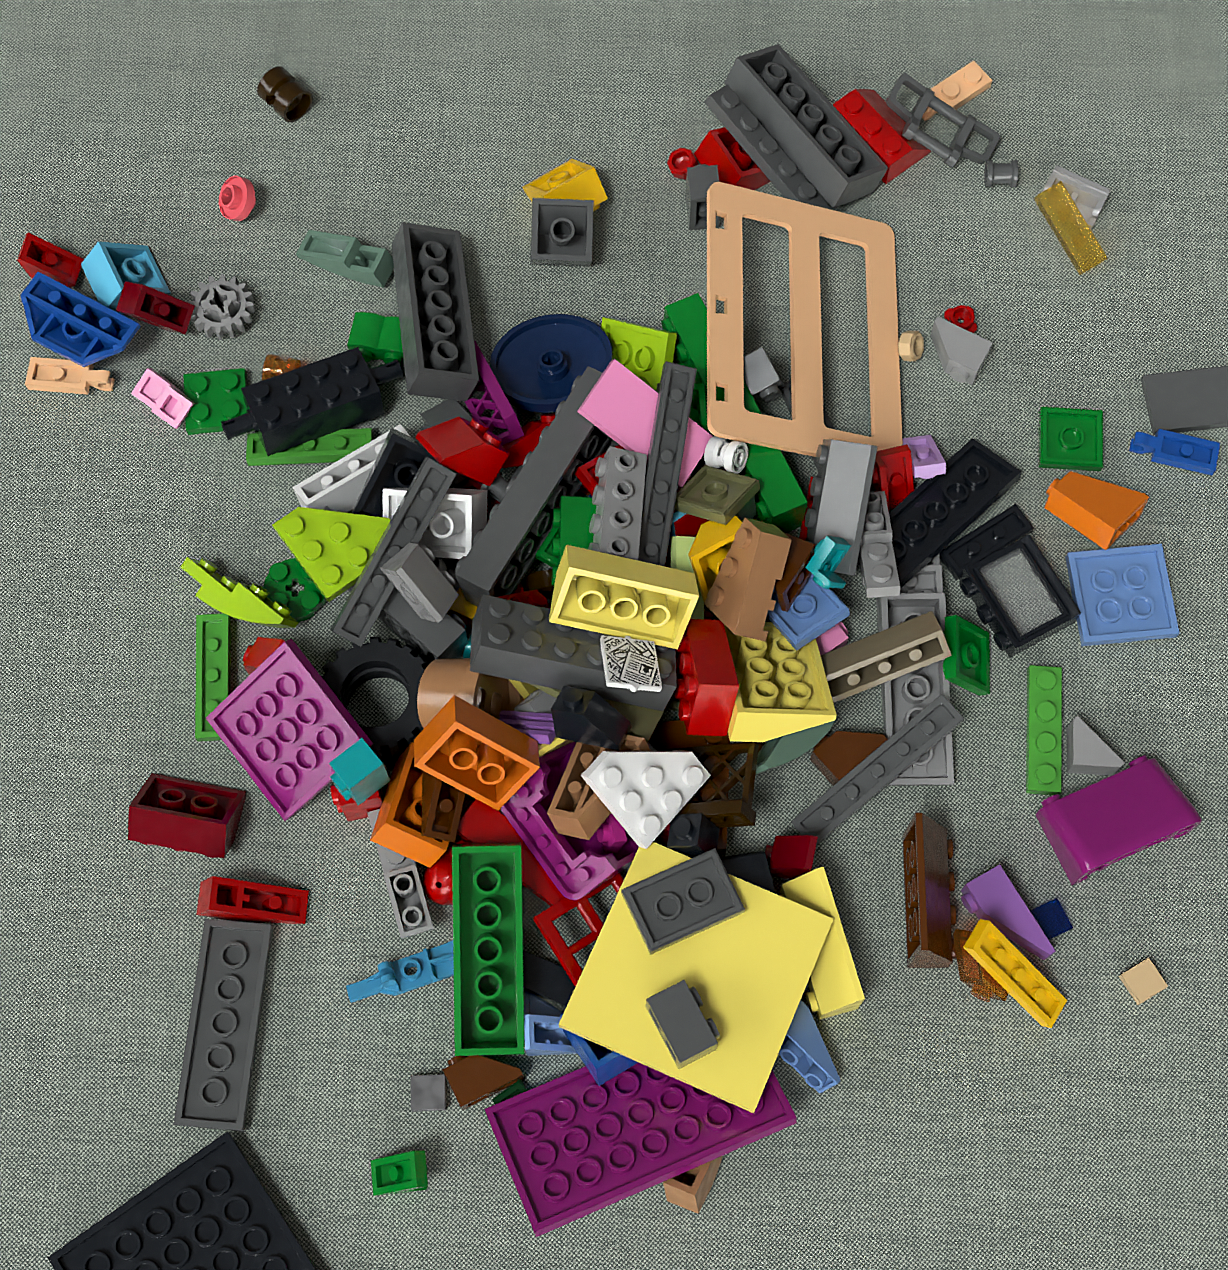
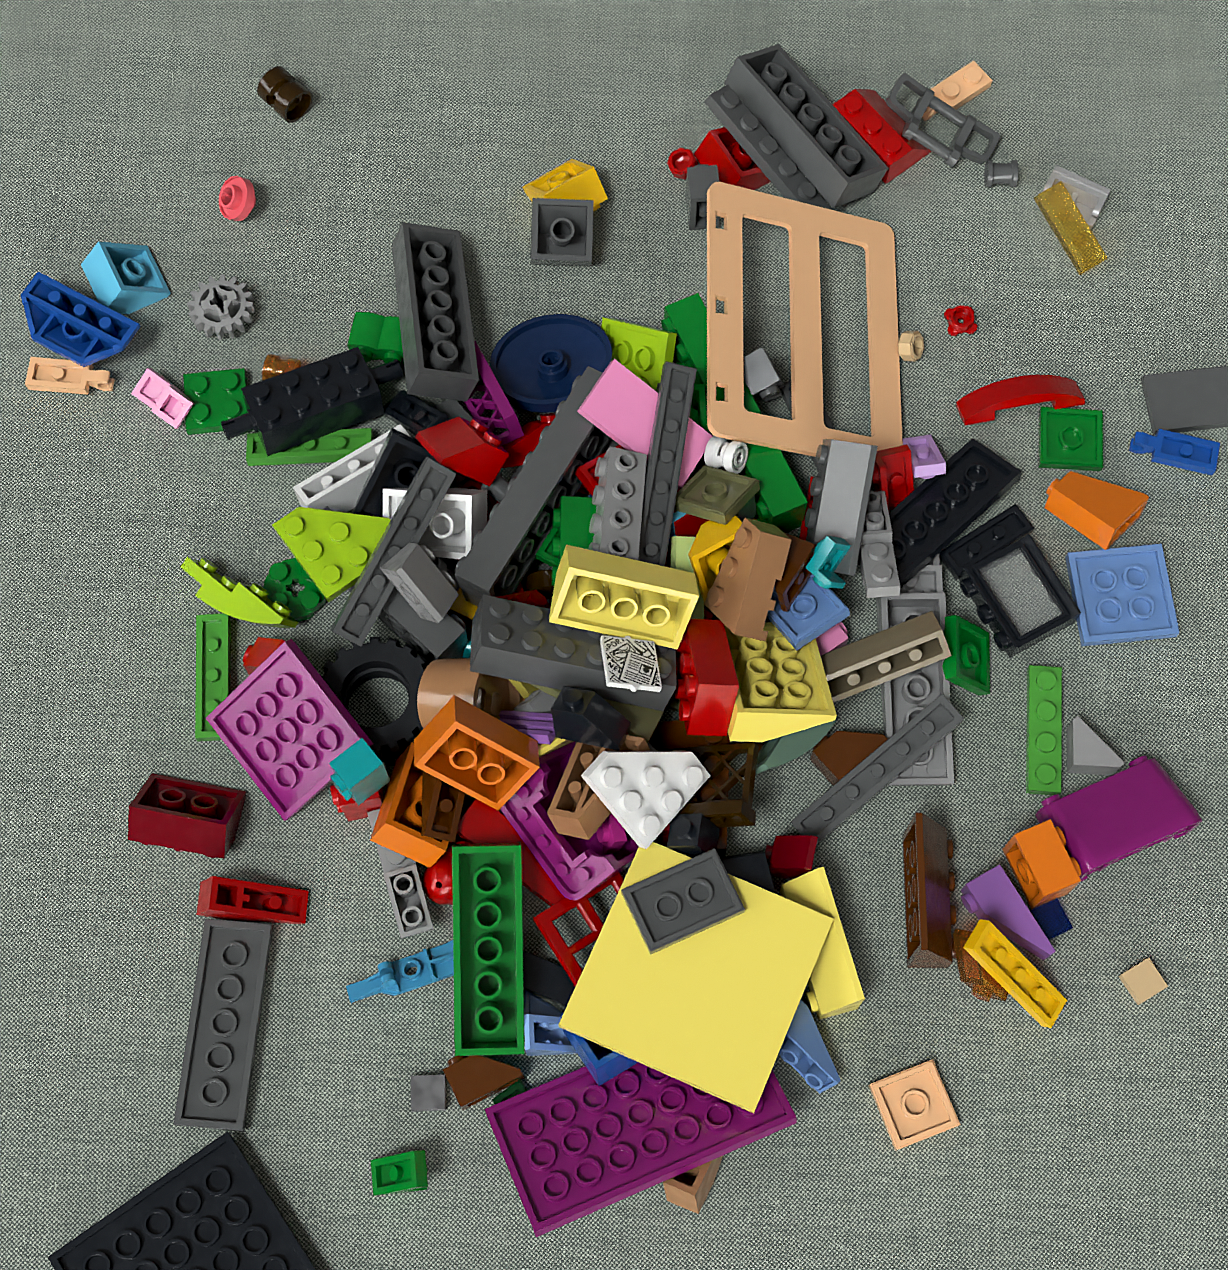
(44, 257): red slope -> none
(155, 307): dark red brick -> none
(347, 257): sand green slope -> none
(413, 413): none -> black tile
(682, 1023): dark grey brick -> none
(914, 1105): none -> light nougat tile
(959, 350): light grey slope -> none
(1018, 391): none -> red slope
(1042, 863): none -> orange brick

